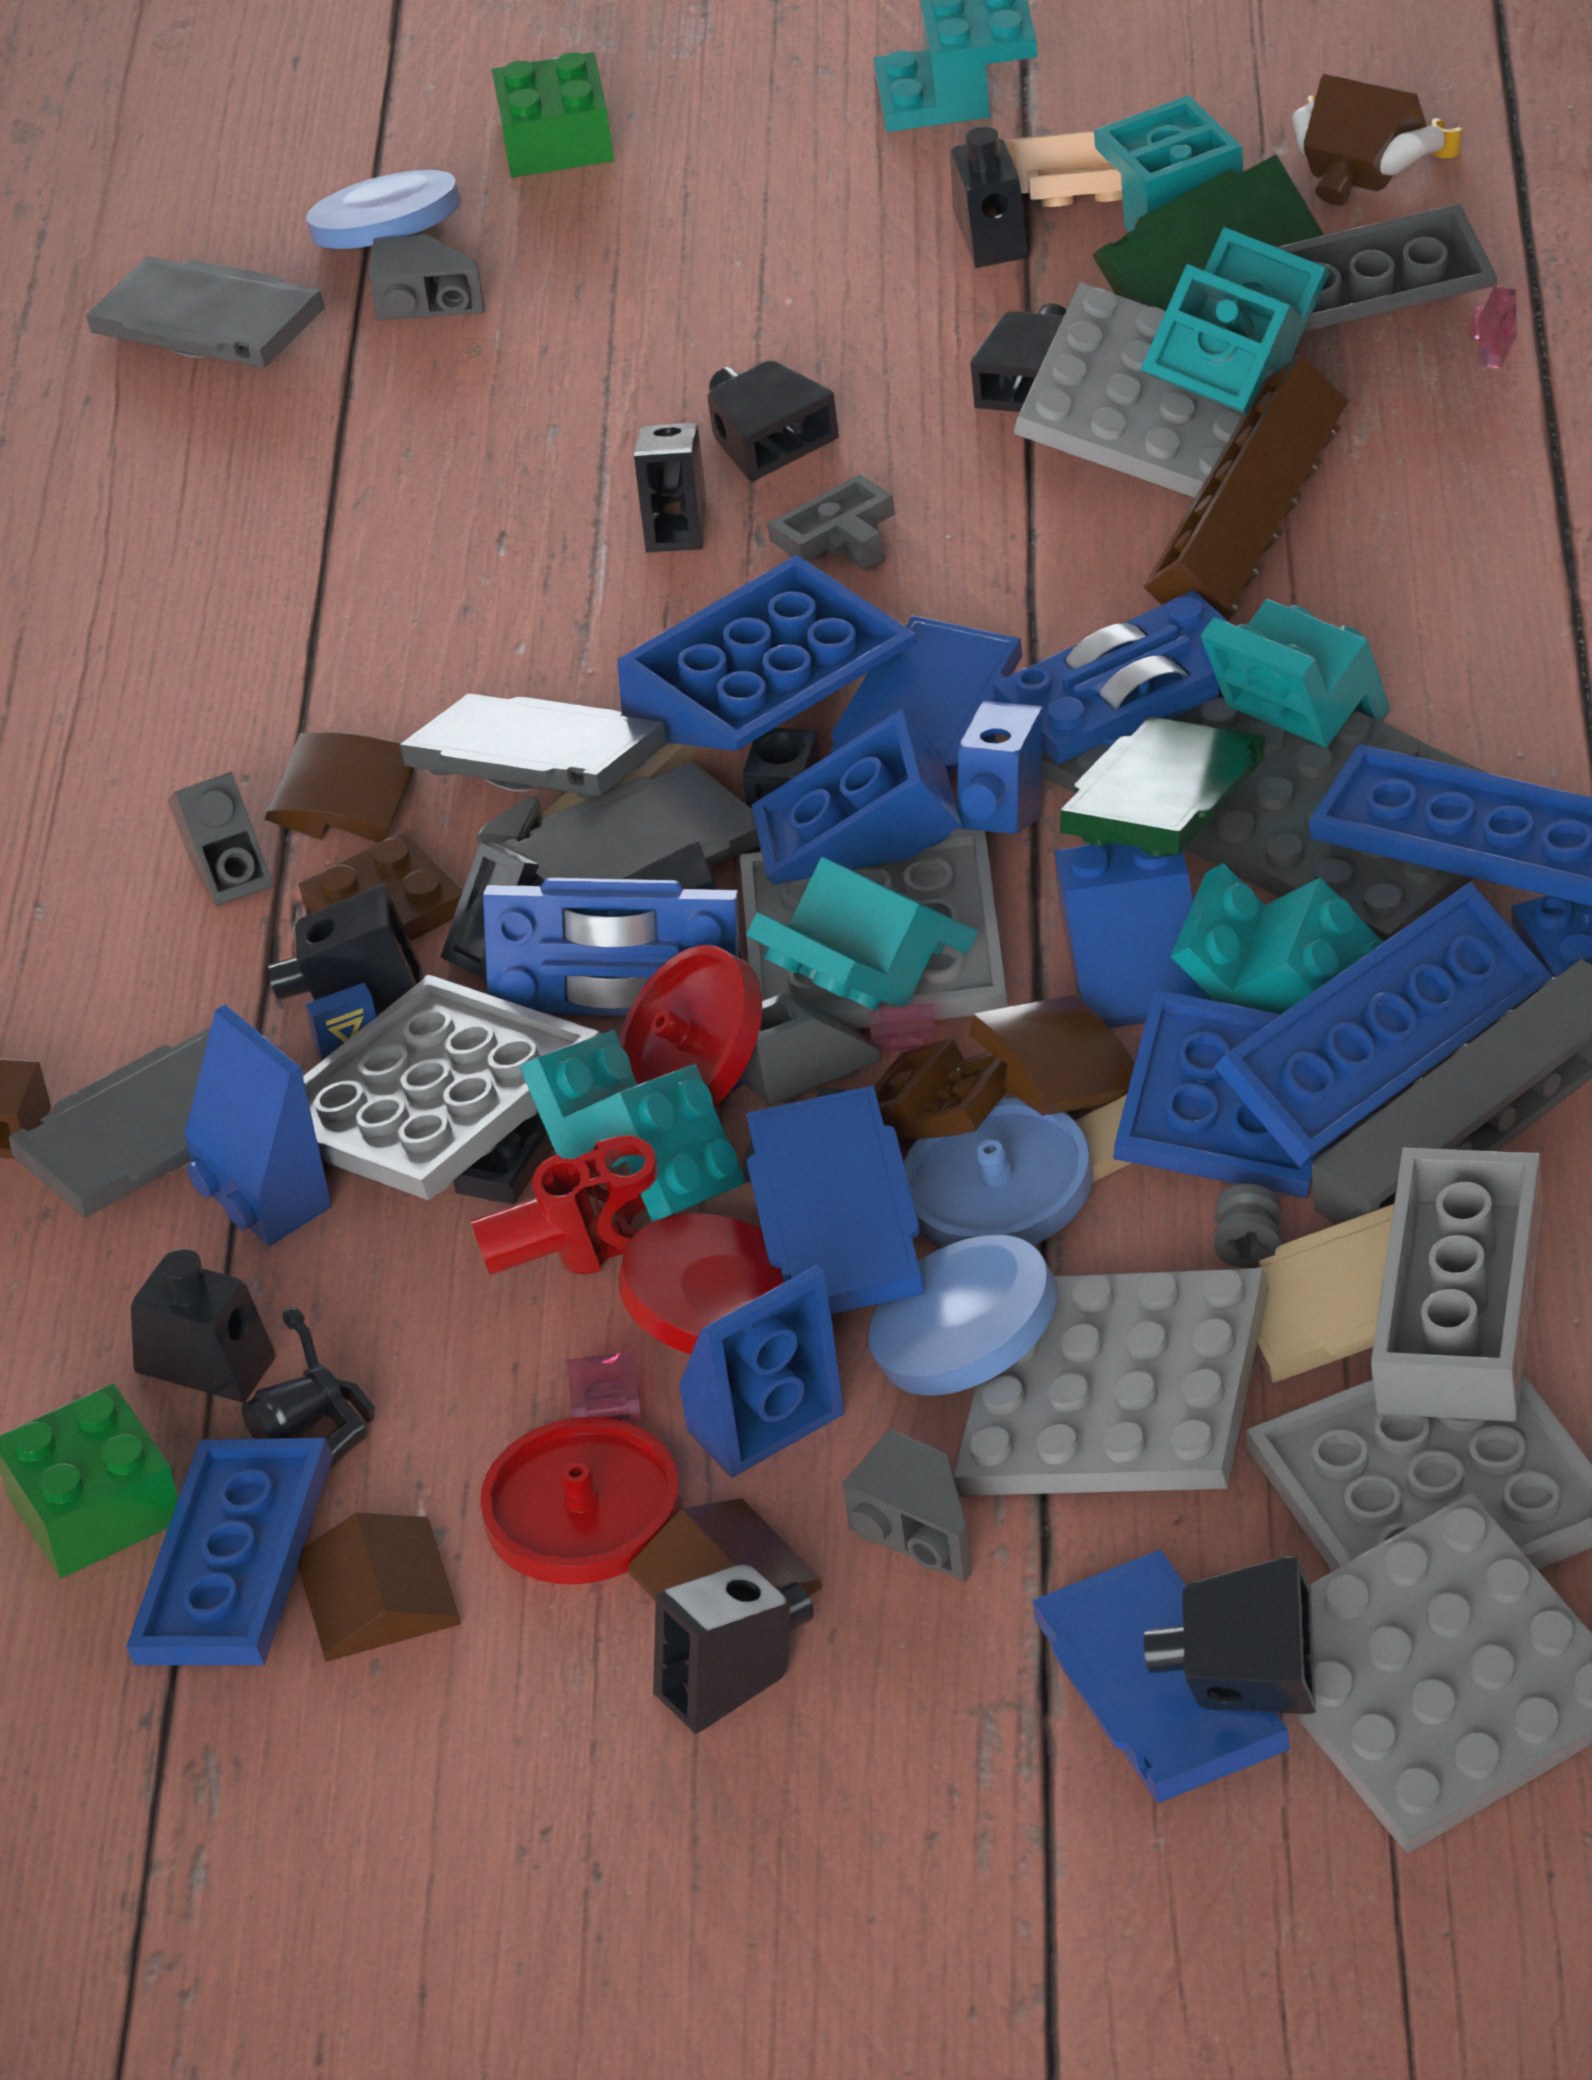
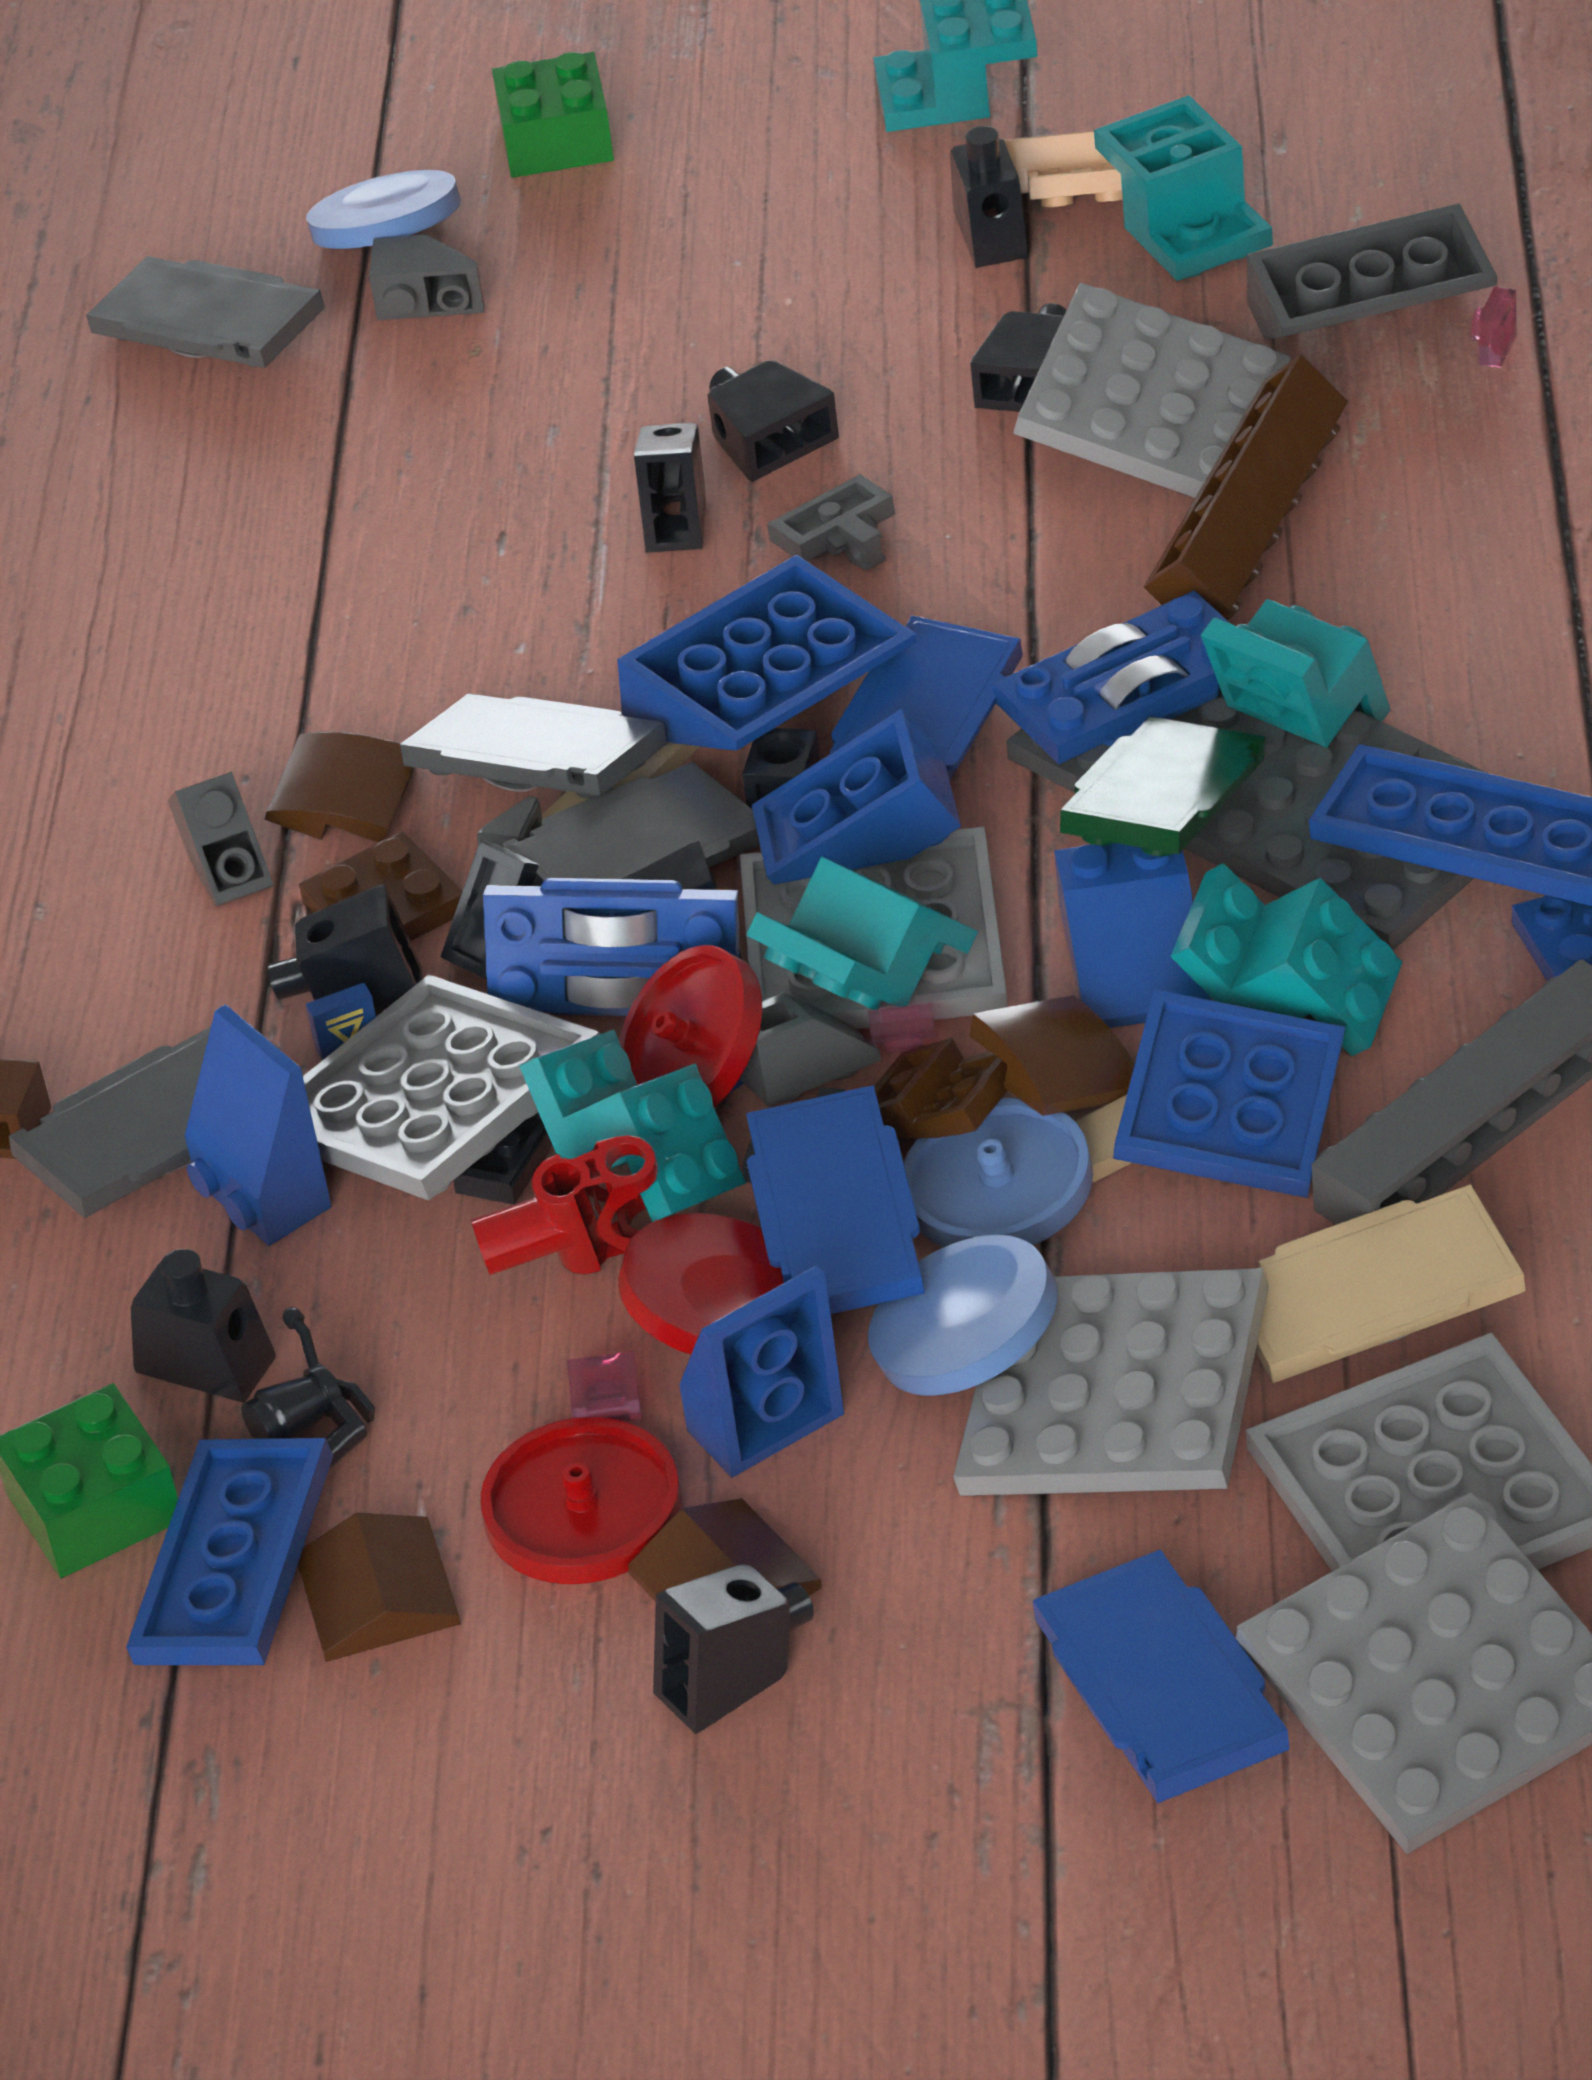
(910, 1503): dark grey slope -> none
(1001, 780): blue torso -> none
(1185, 230): dark green piece -> none
(1234, 320): teal bracket -> none
(1243, 1640): black torso -> none
(1247, 1225): dark grey wheel -> none
(1365, 136): reddish brown torso -> none
(1383, 1023): blue plate -> none
(1458, 1284): light grey brick -> none

